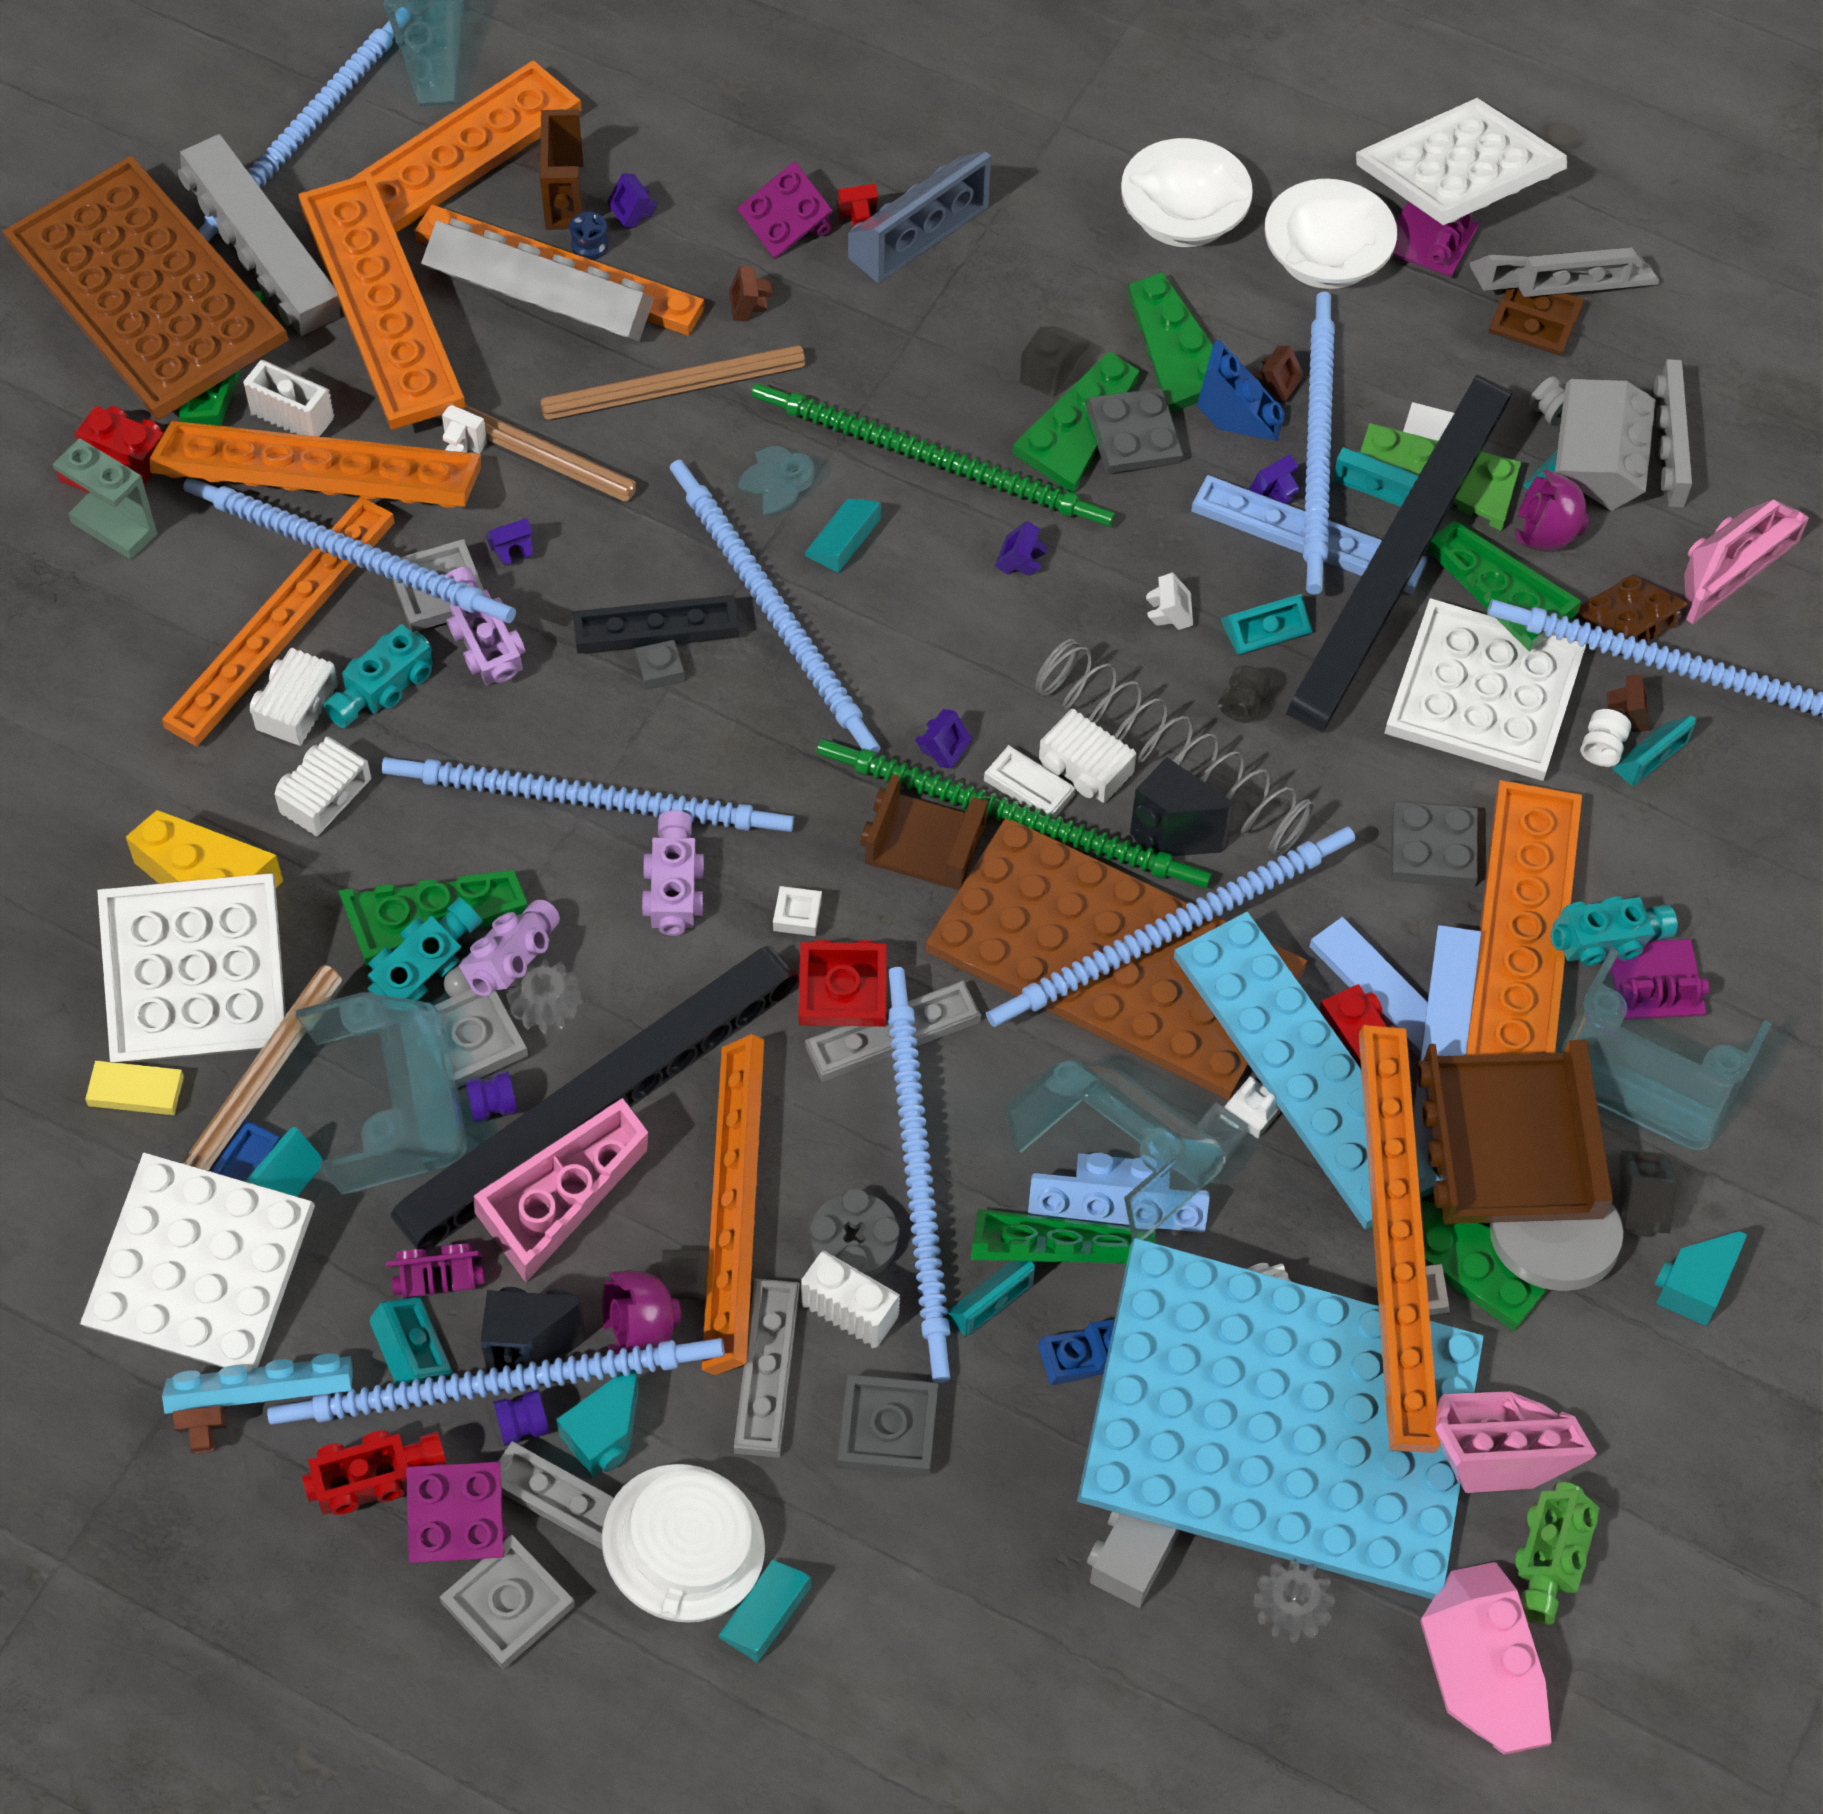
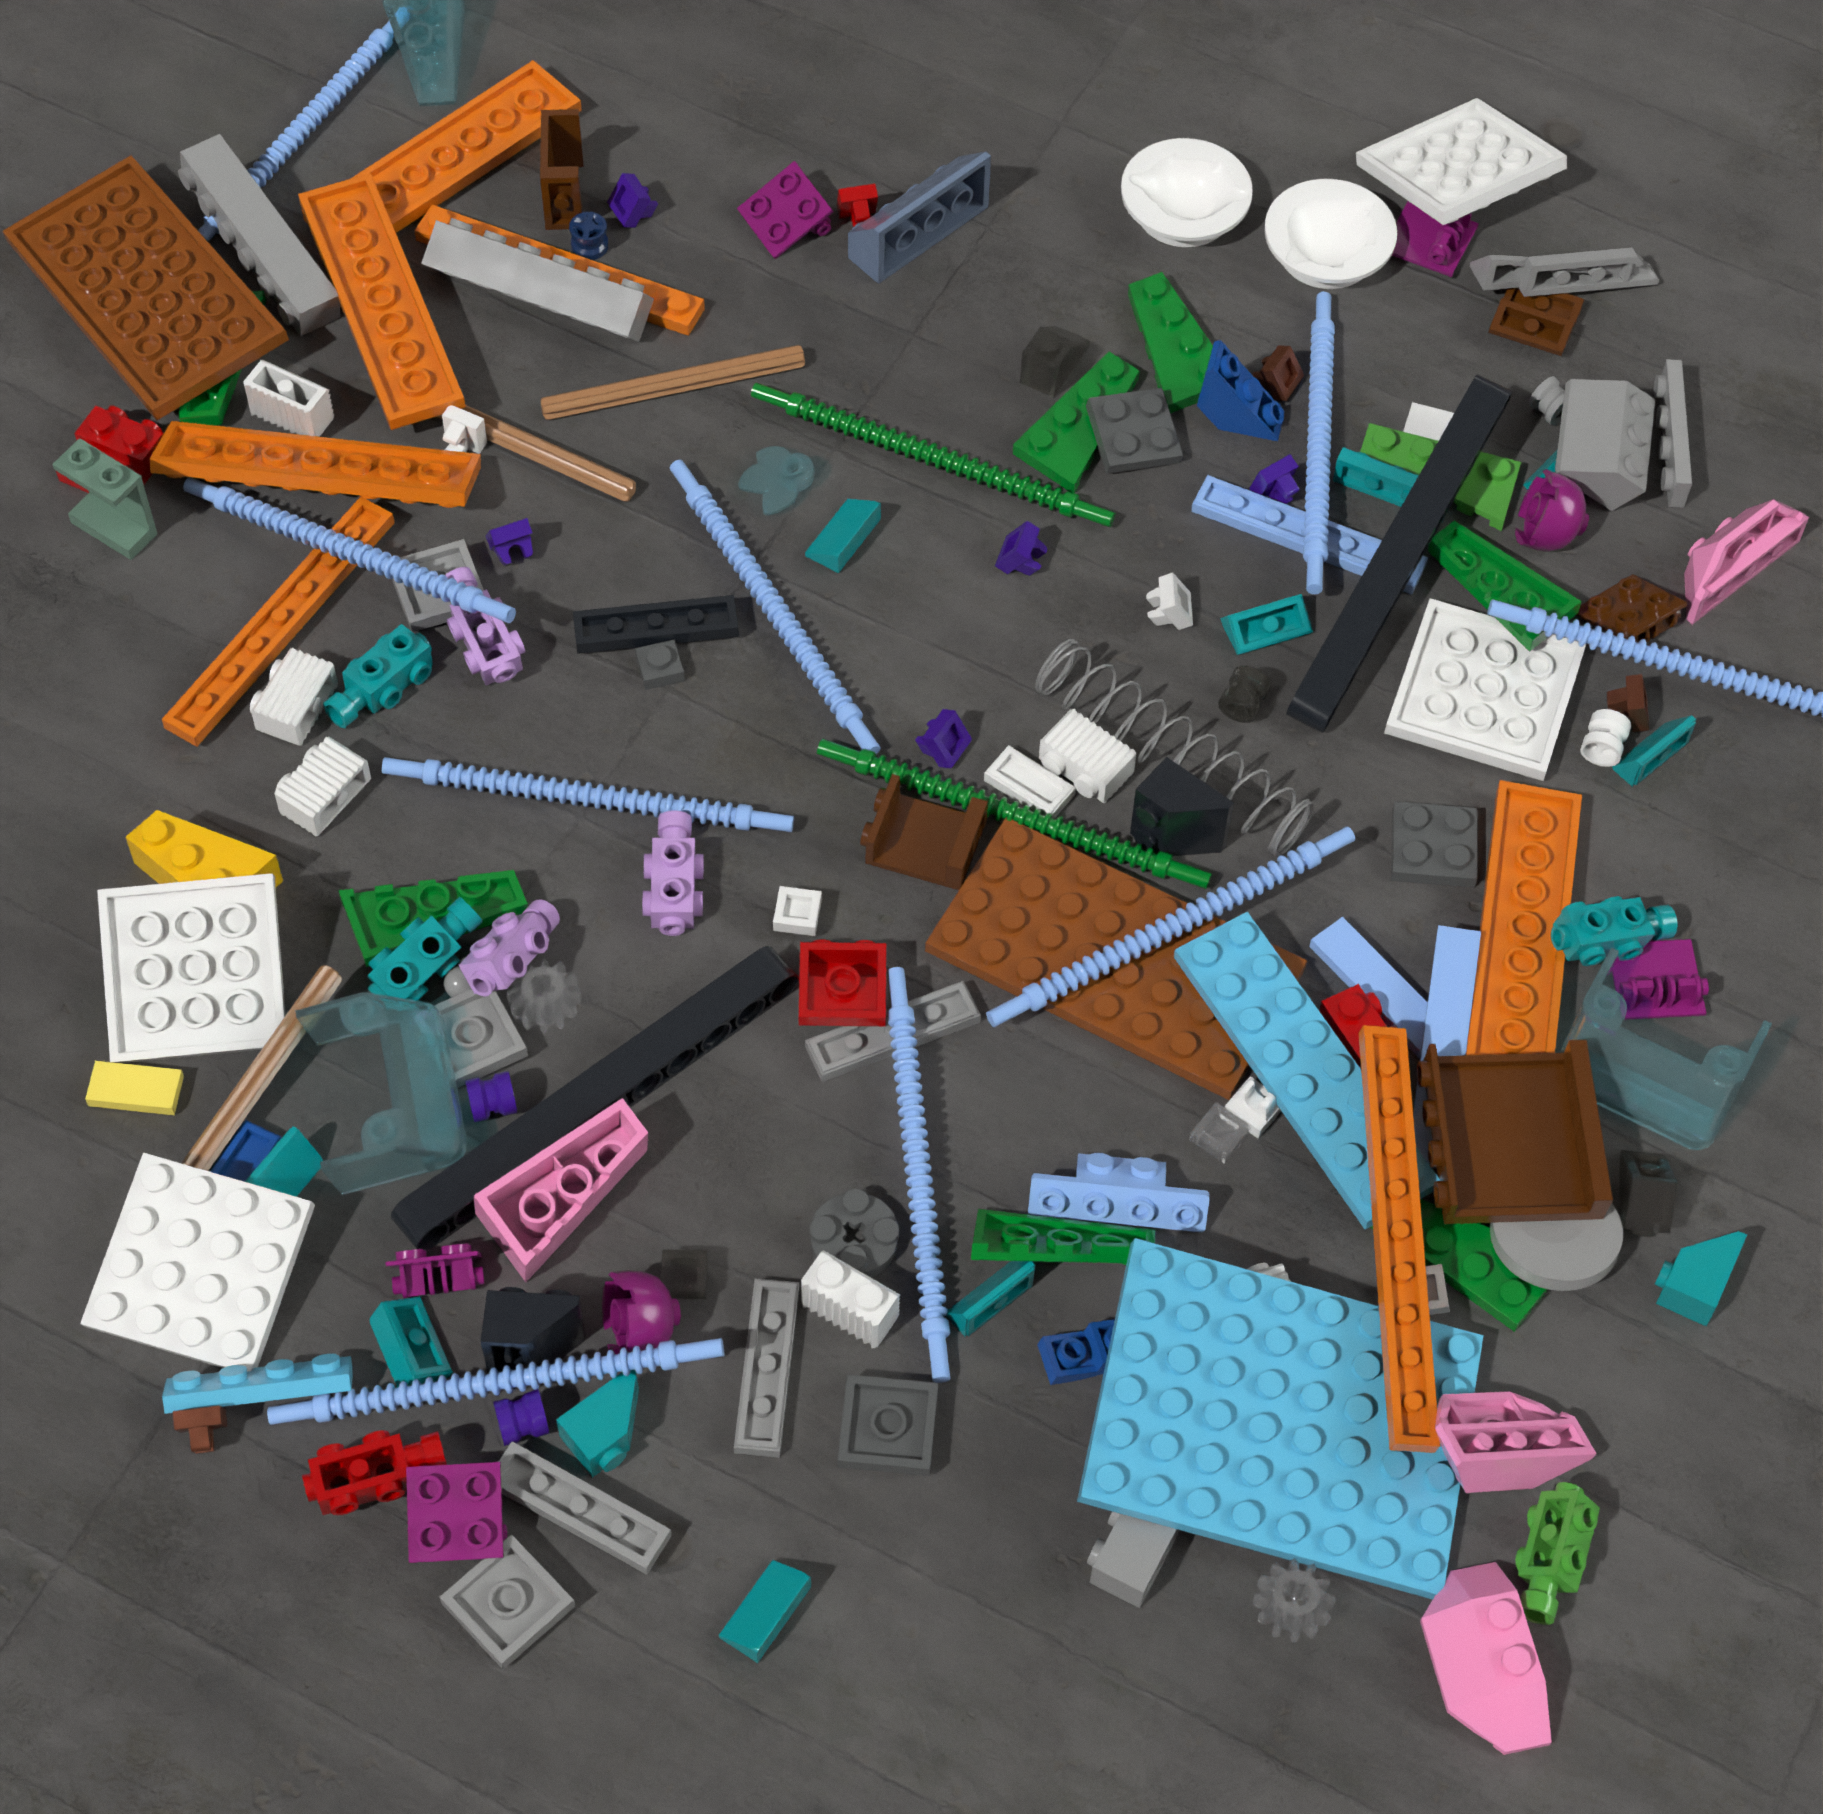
(683, 1543): white piece -> none
(734, 1202): orange plate -> none
(748, 293): copper tile -> none
(1171, 1145): clear light blue windscreen -> none

